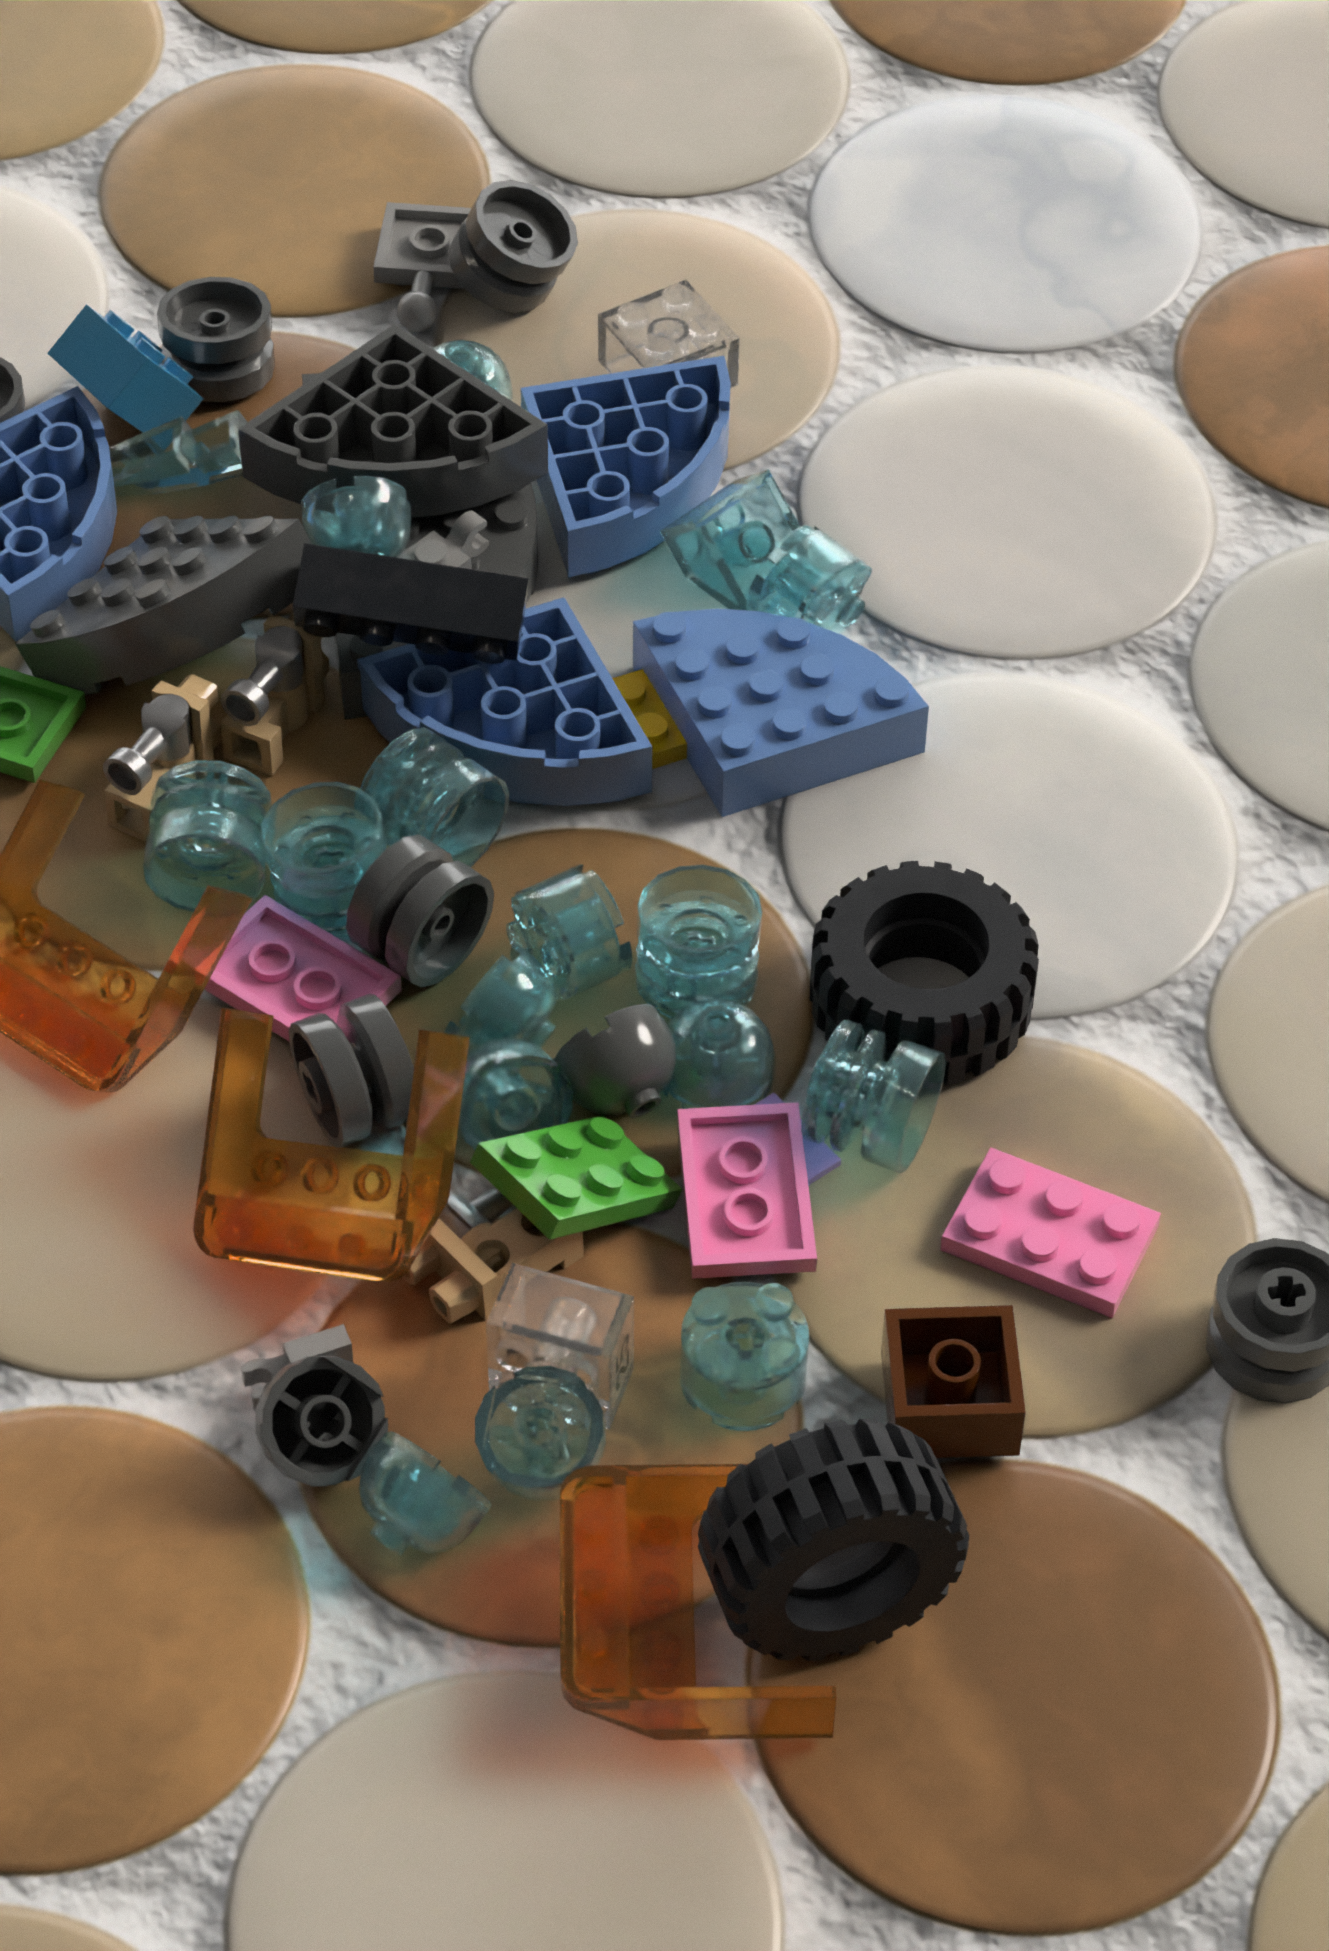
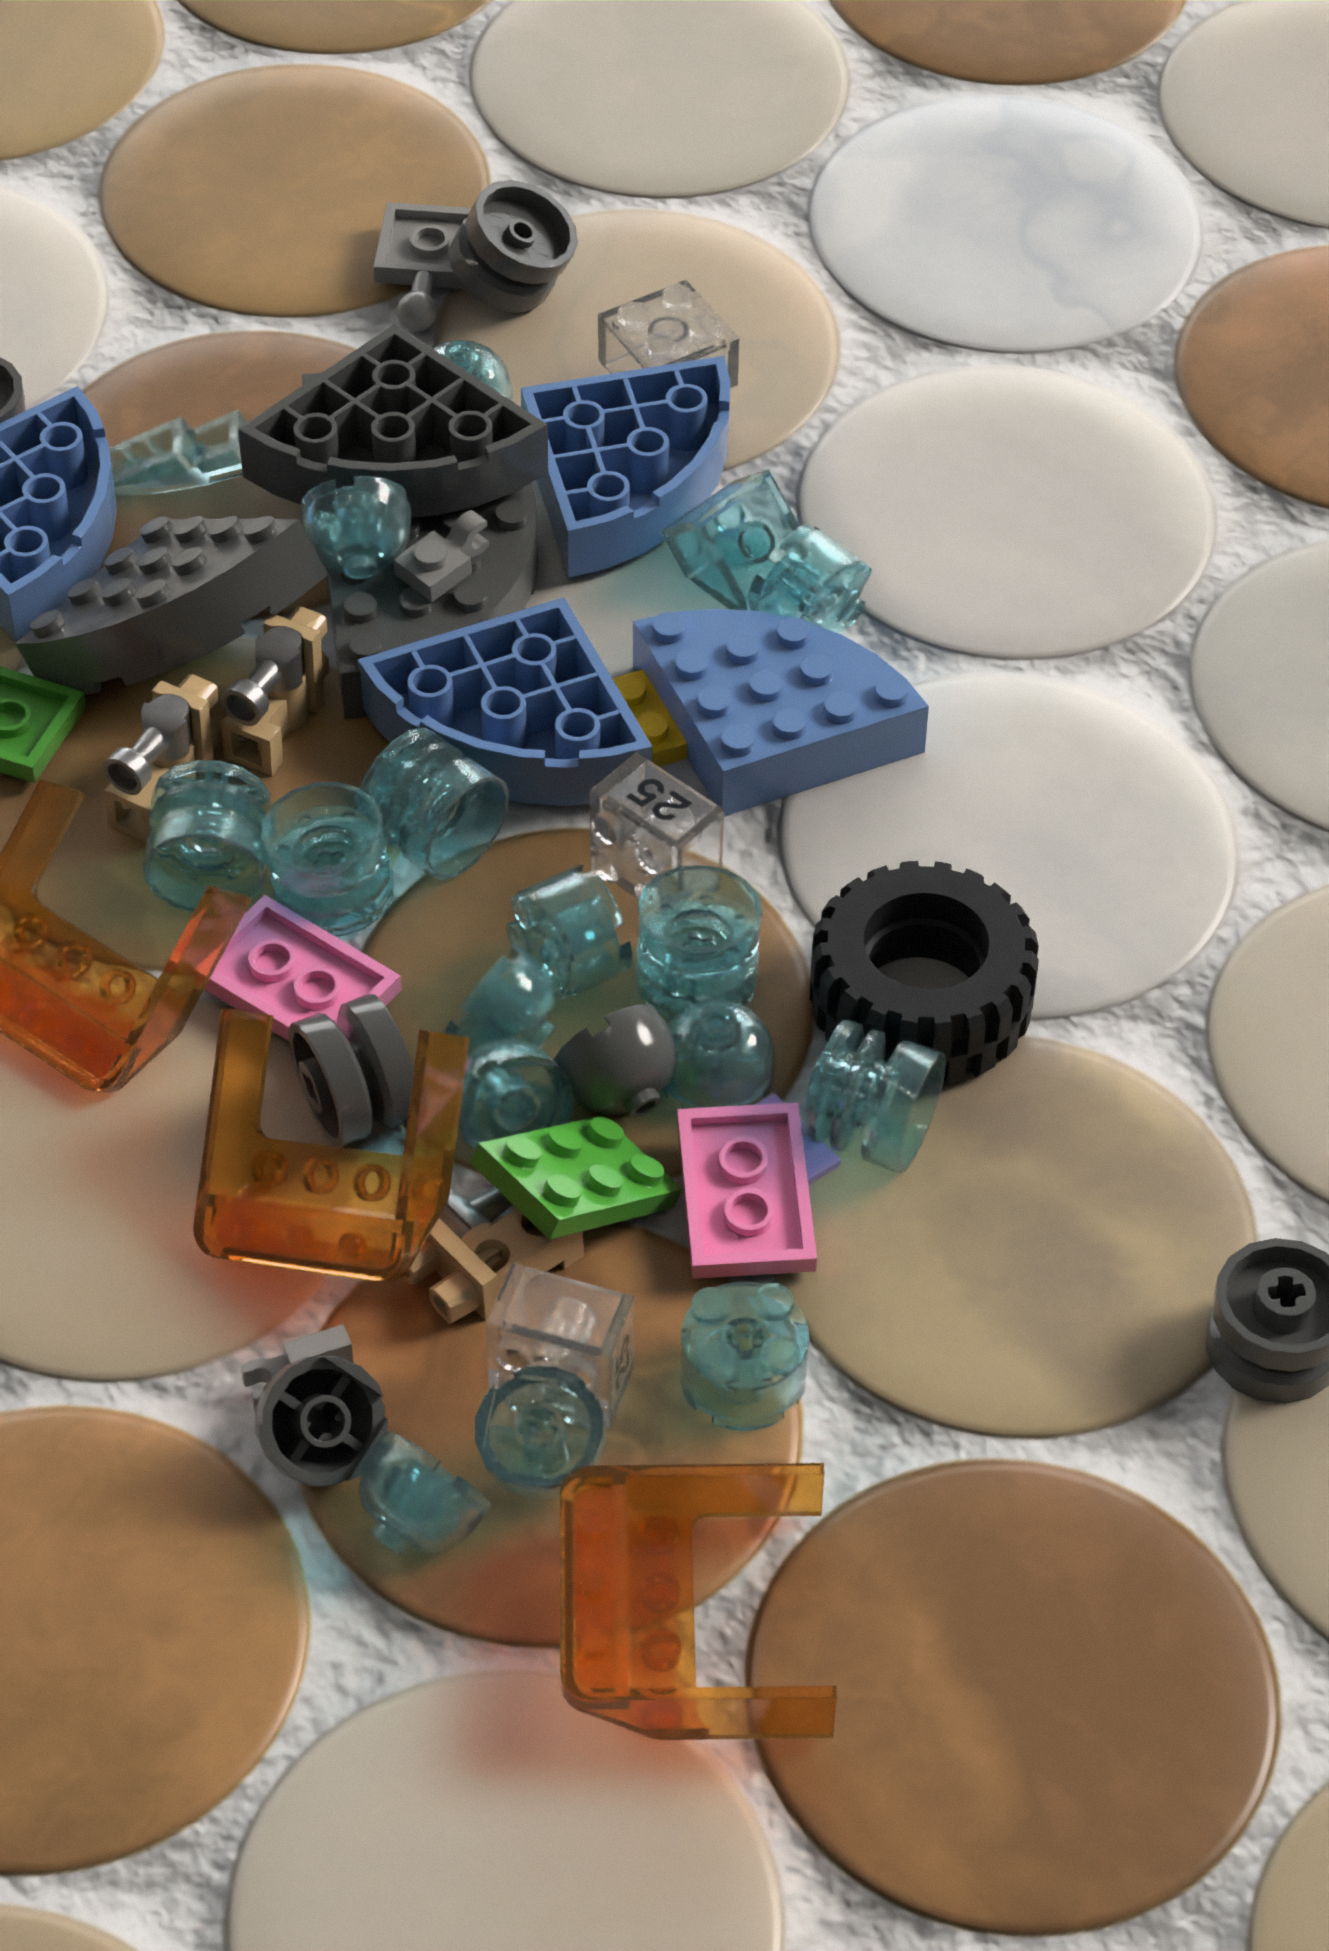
(125, 370): dark azure brick -> none
(219, 335): dark grey wheel -> none
(410, 603): black brick -> none
(419, 910): dark grey wheel -> none
(650, 824): none -> clear brick
(832, 1540): black tyre -> none
(955, 1378): reddish brown brick -> none
(1050, 1232): bright pink plate -> none

